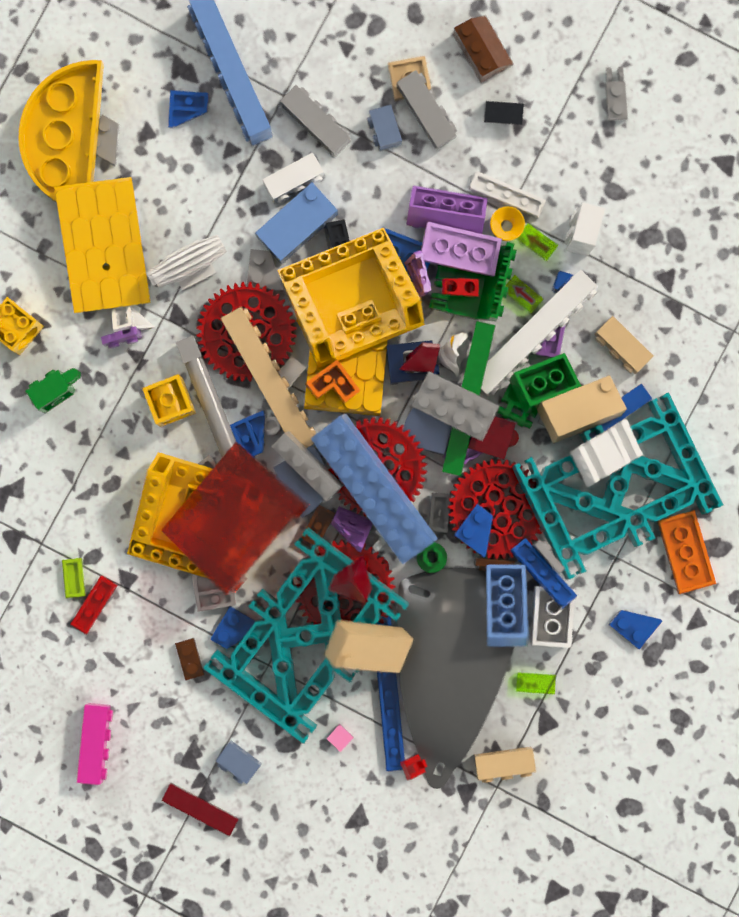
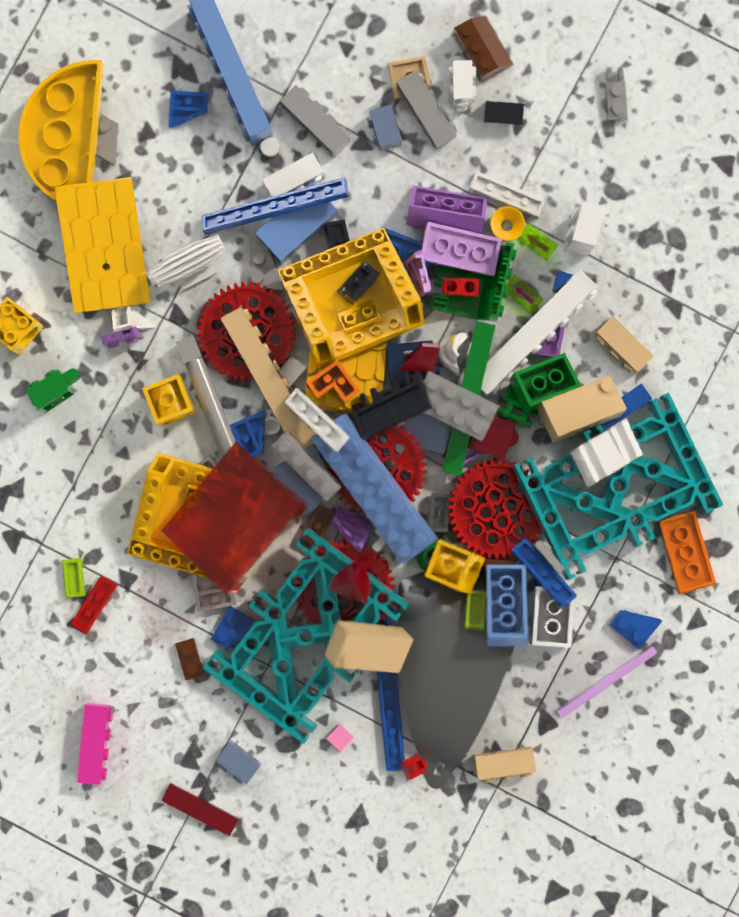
(270, 147): none -> white tile
(275, 206): none -> tile
(317, 419): none -> white tile
(358, 283): none -> black hinge
(391, 406): none -> black hinge
(454, 567): none -> yellow brick
(462, 90): none -> white brick
(475, 610): none -> lime tile
(476, 530): blue wing -> none
(535, 683): clear neon green tile -> none
(606, 681): none -> lavender tile

